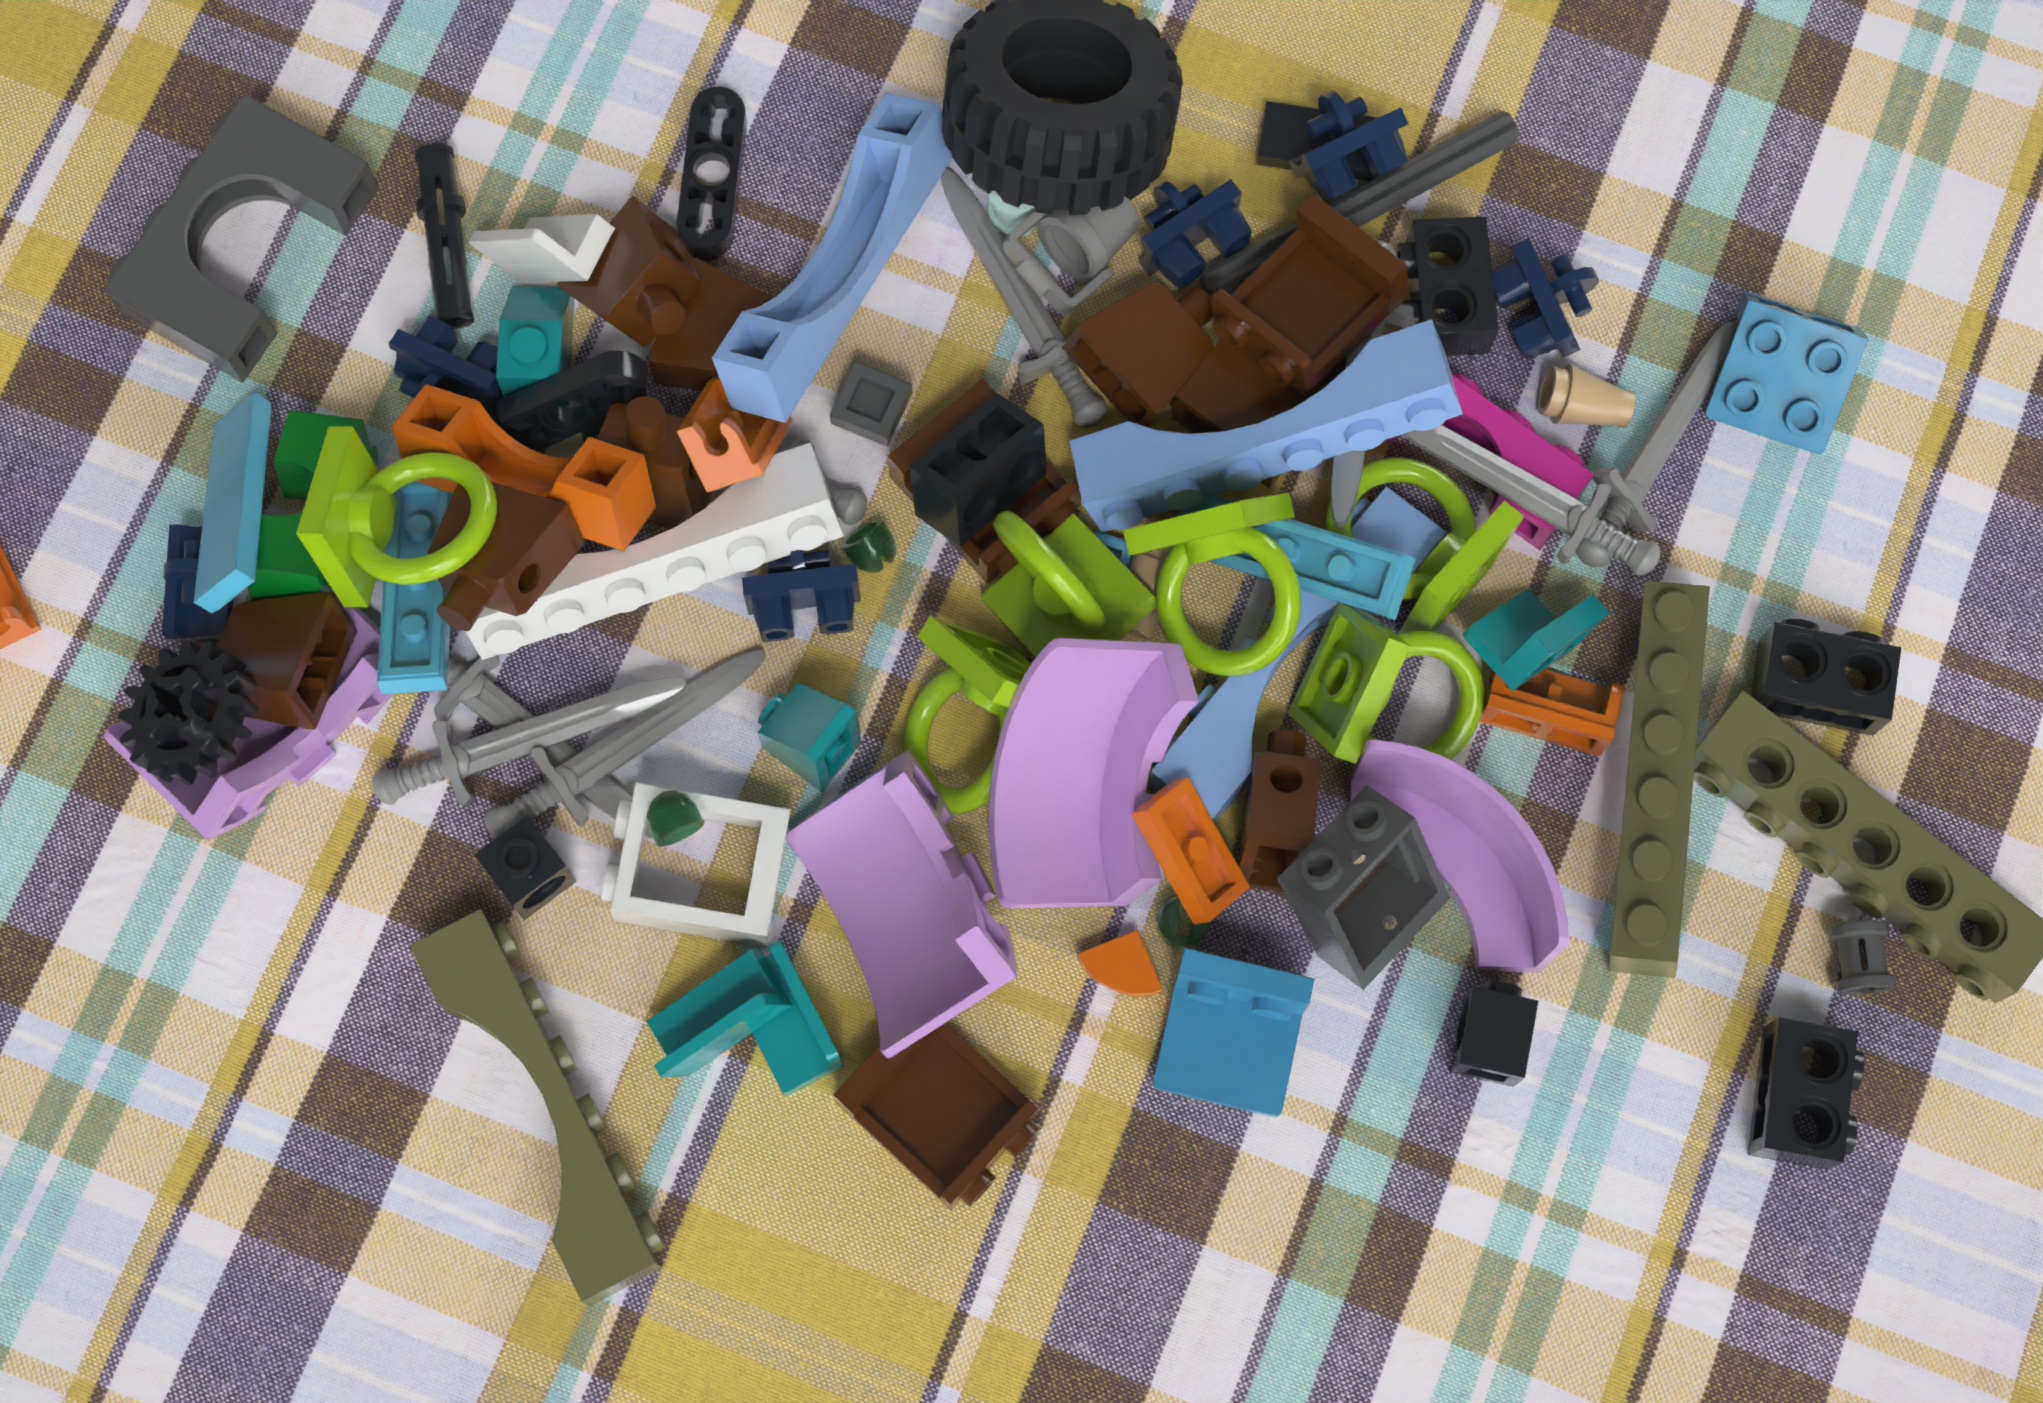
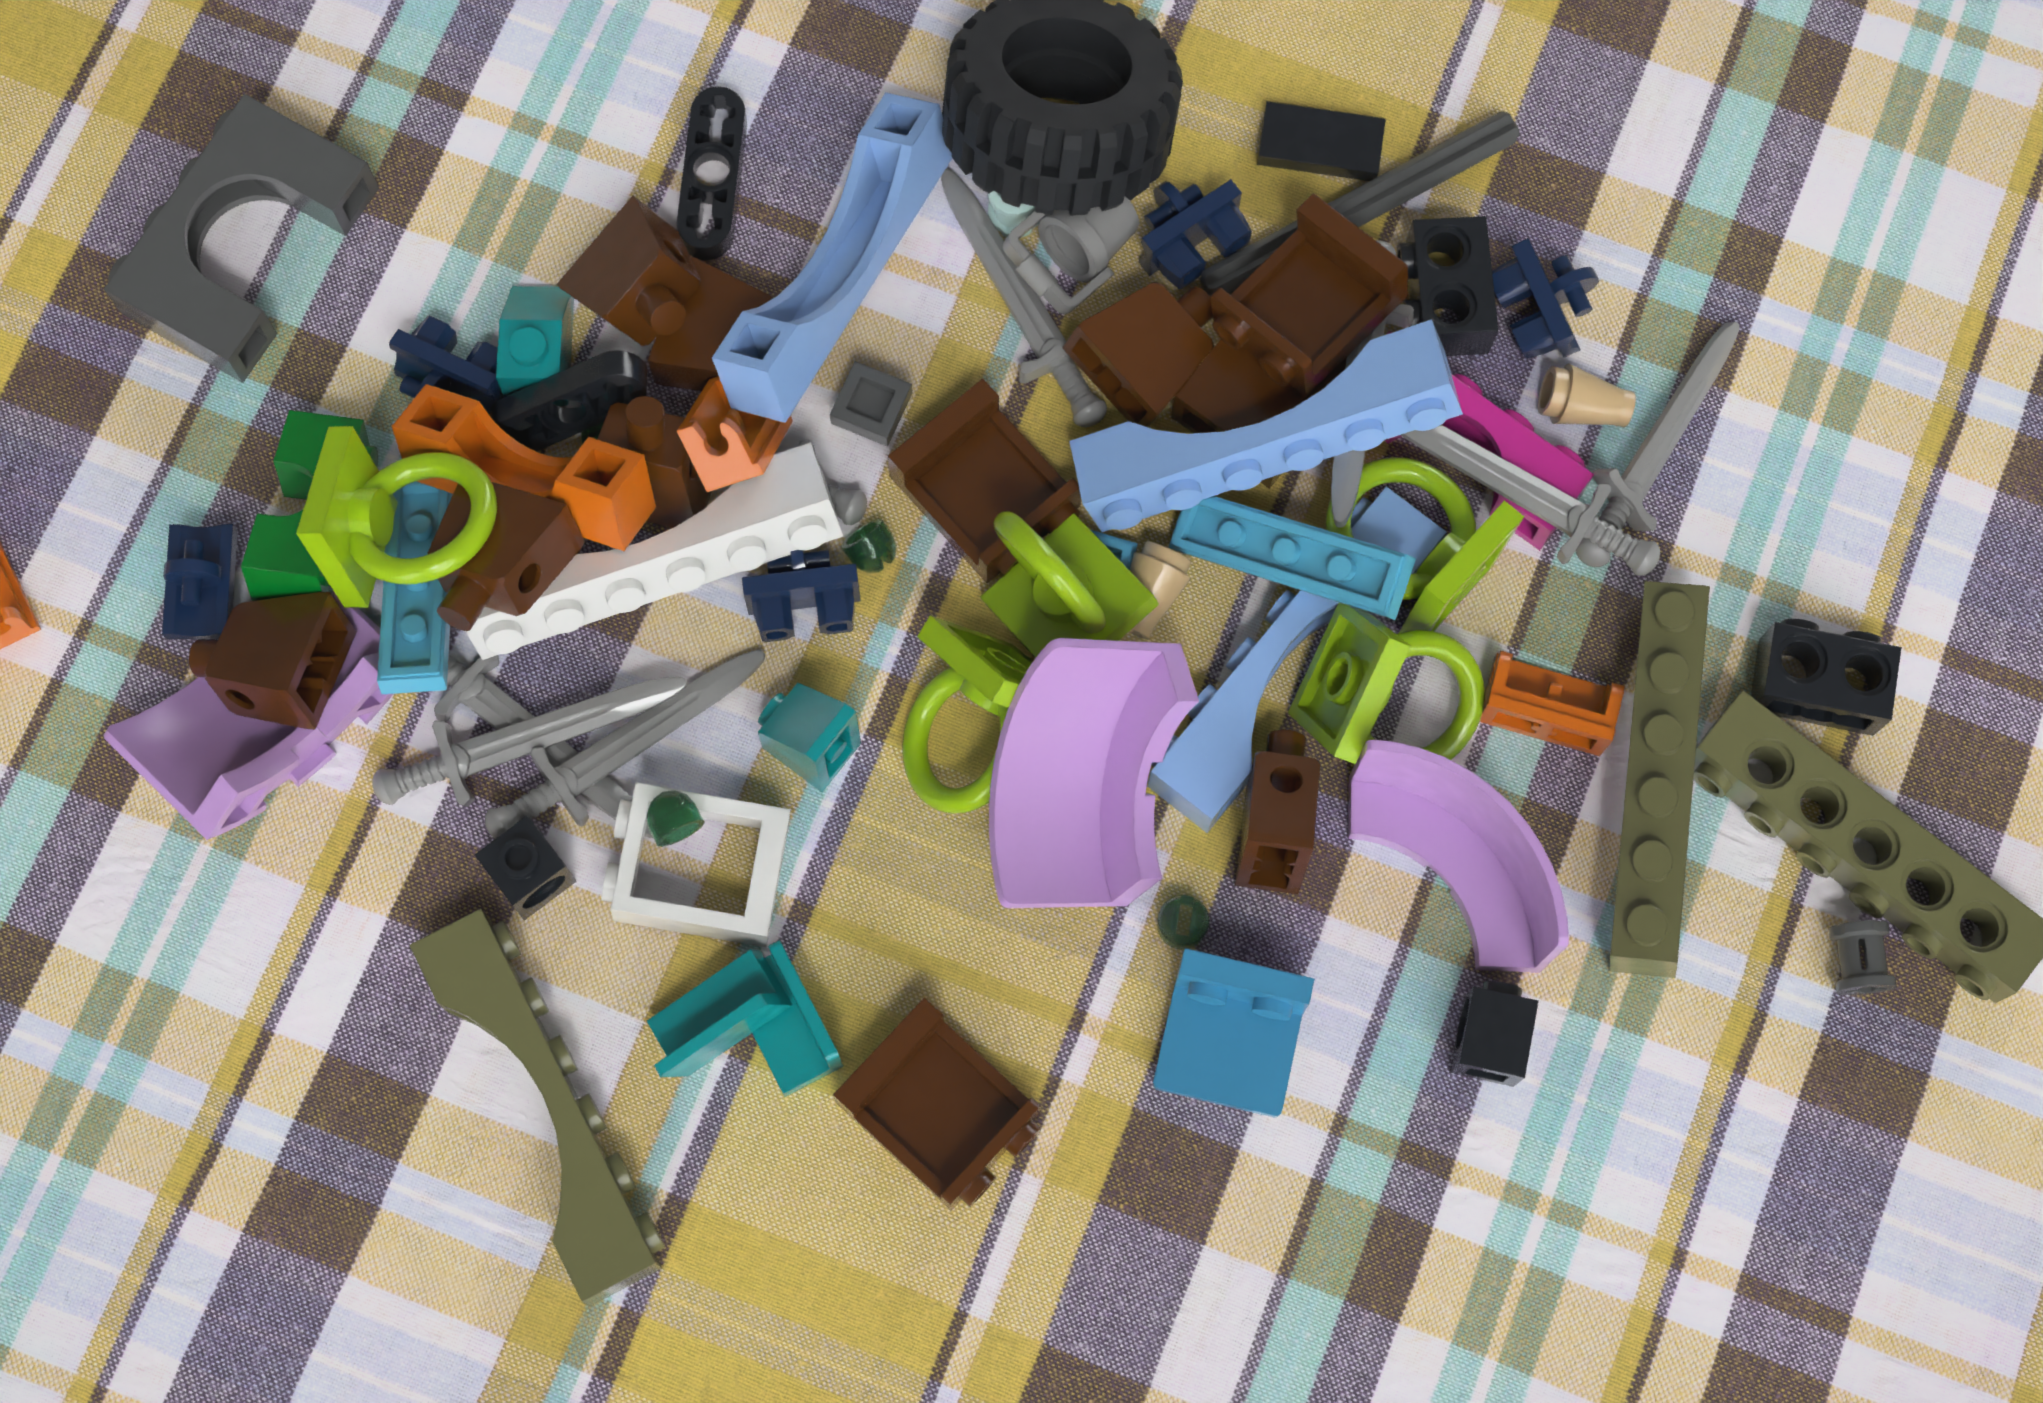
(188, 712): black gear -> none
(233, 503): medium azure tile -> none
(438, 172): black pin -> none
(547, 247): white panel -> none
(906, 900): lavender panel -> none
(978, 469): black brick -> none
(1122, 966): orange tile -> none
(1190, 850): orange plate -> none
(1211, 536): lime tile -> none
(1376, 139): dark blue hips -> none
(1402, 891): dark grey window -> none
(1527, 638): teal panel -> none
(1786, 373): dark azure bracket -> none
(1788, 1088): black brick -> none

